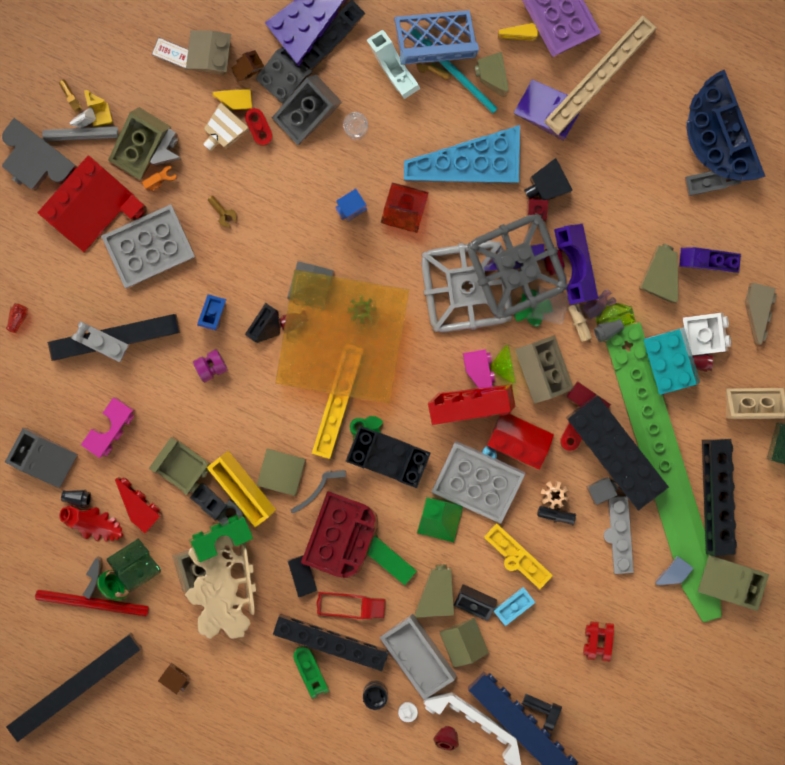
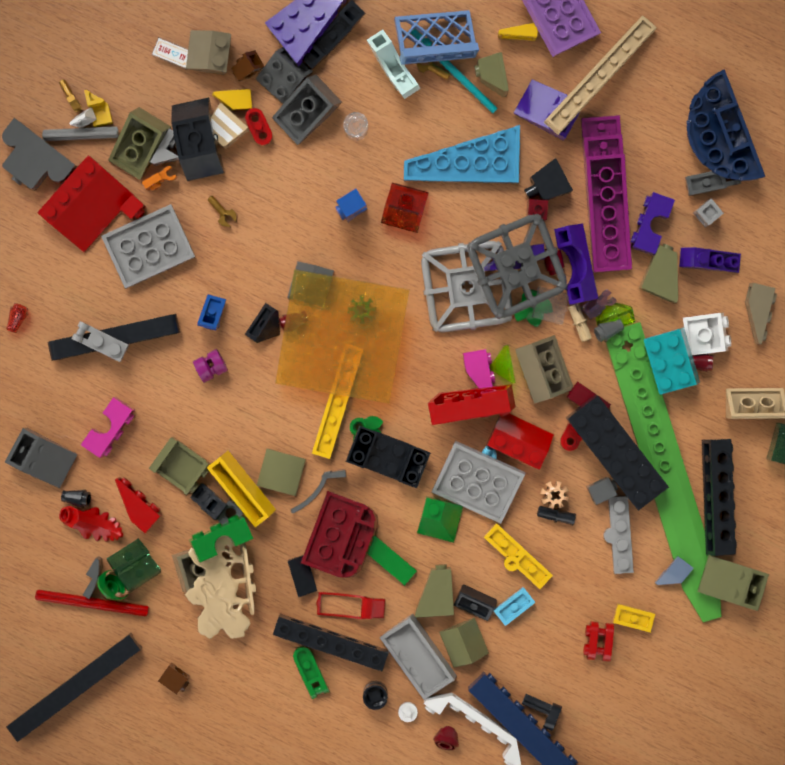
(196, 139): none -> black slope
(606, 193): none -> magenta slope
(633, 618): none -> yellow plate
(645, 239): none -> dark purple arch
(708, 213): none -> light grey brick

